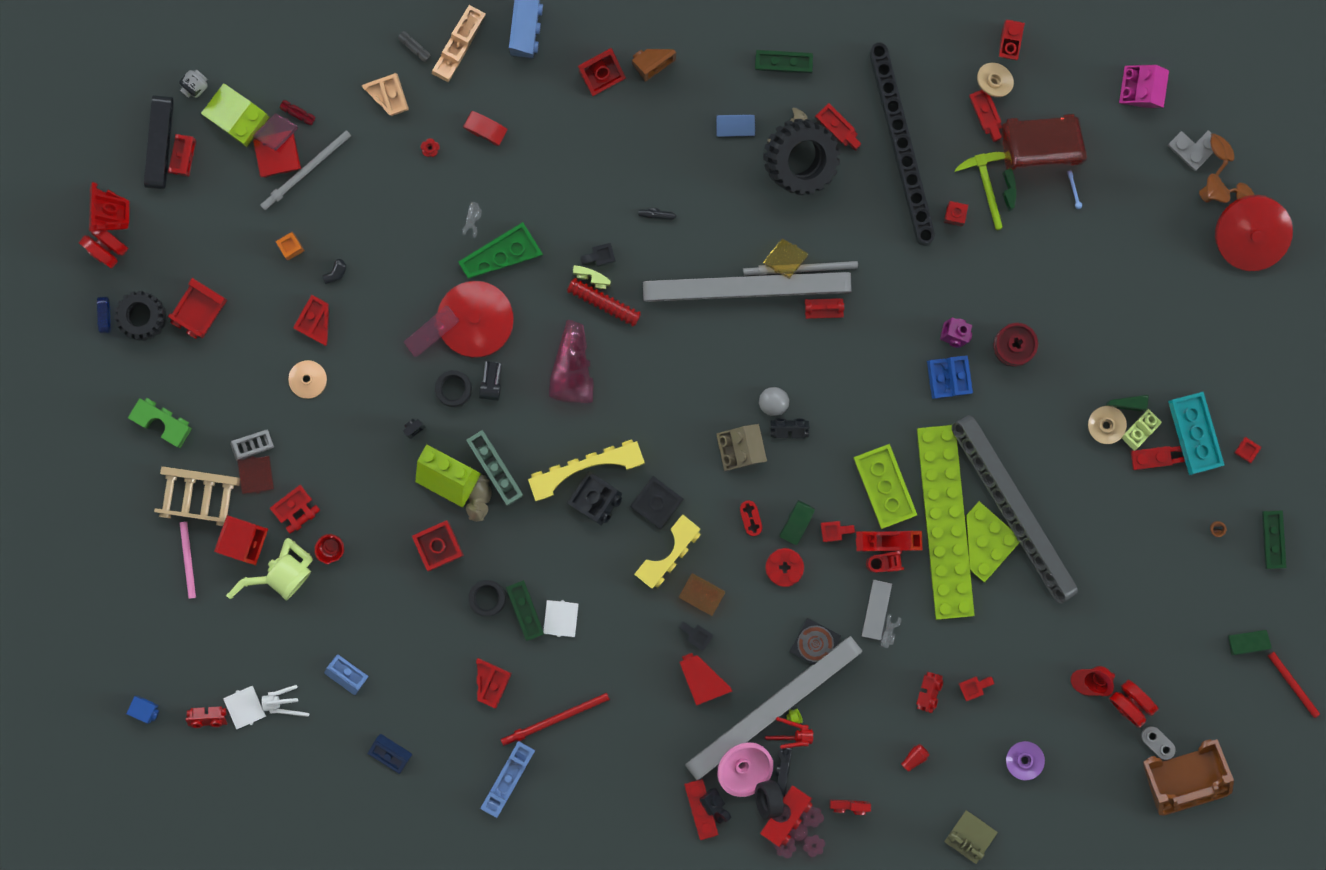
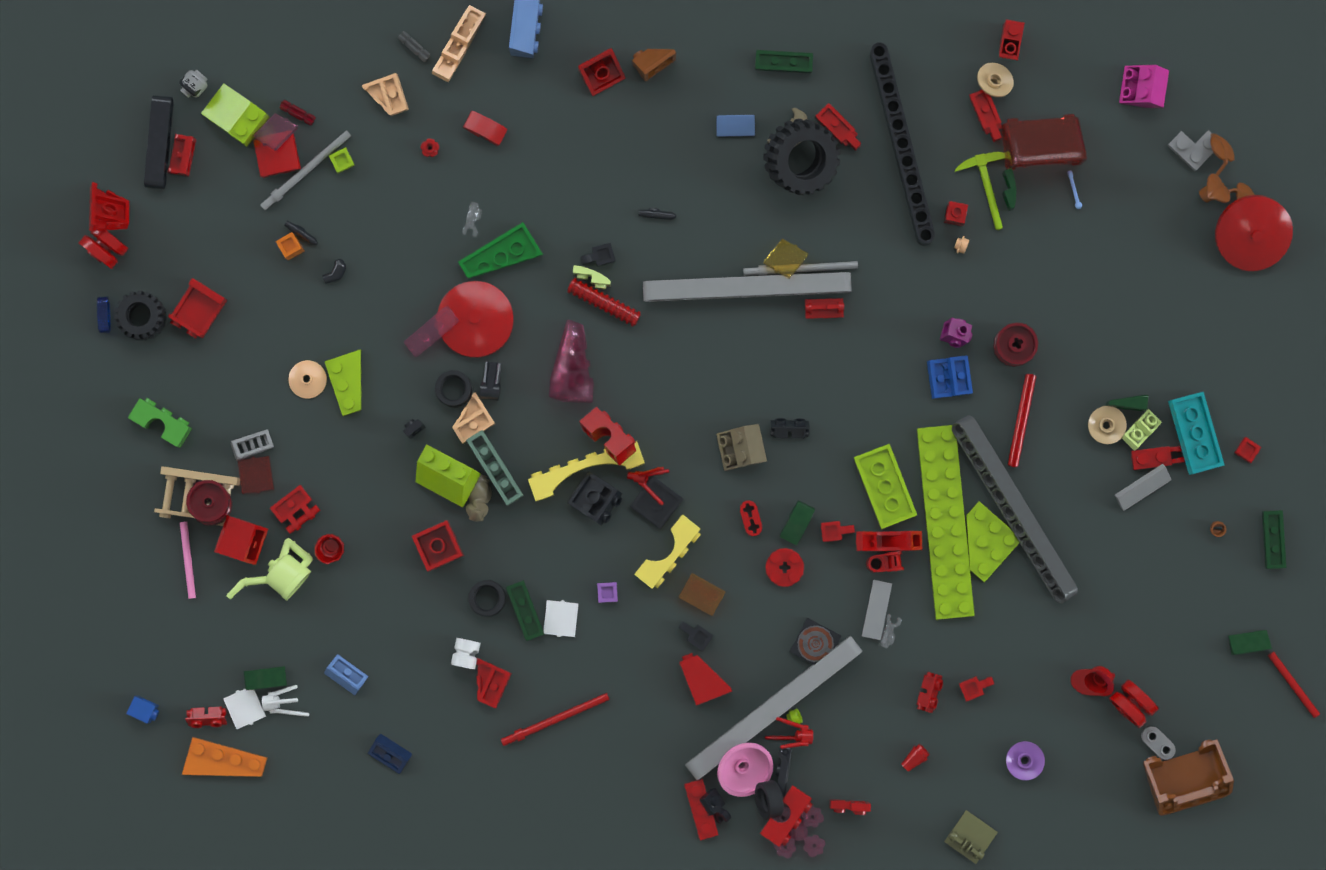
(205, 492): none -> dark red wheel
(220, 760): none -> orange wing
(265, 678): none -> dark green slope
(300, 231): none -> black piece
(314, 320): red wing -> none
(341, 160): none -> lime plate
(346, 381): none -> lime wing
(465, 653): none -> white wheel
(472, 419): none -> light nougat wing
(507, 779): medium blue slope -> none
(599, 424): none -> red arch
(607, 592): none -> medium lavender plate
(642, 478): none -> red plant
(774, 401): light grey hair -> none
(961, 244): none -> light nougat plate
(1021, 421): none -> red axle
(1143, 487): none -> light grey tile

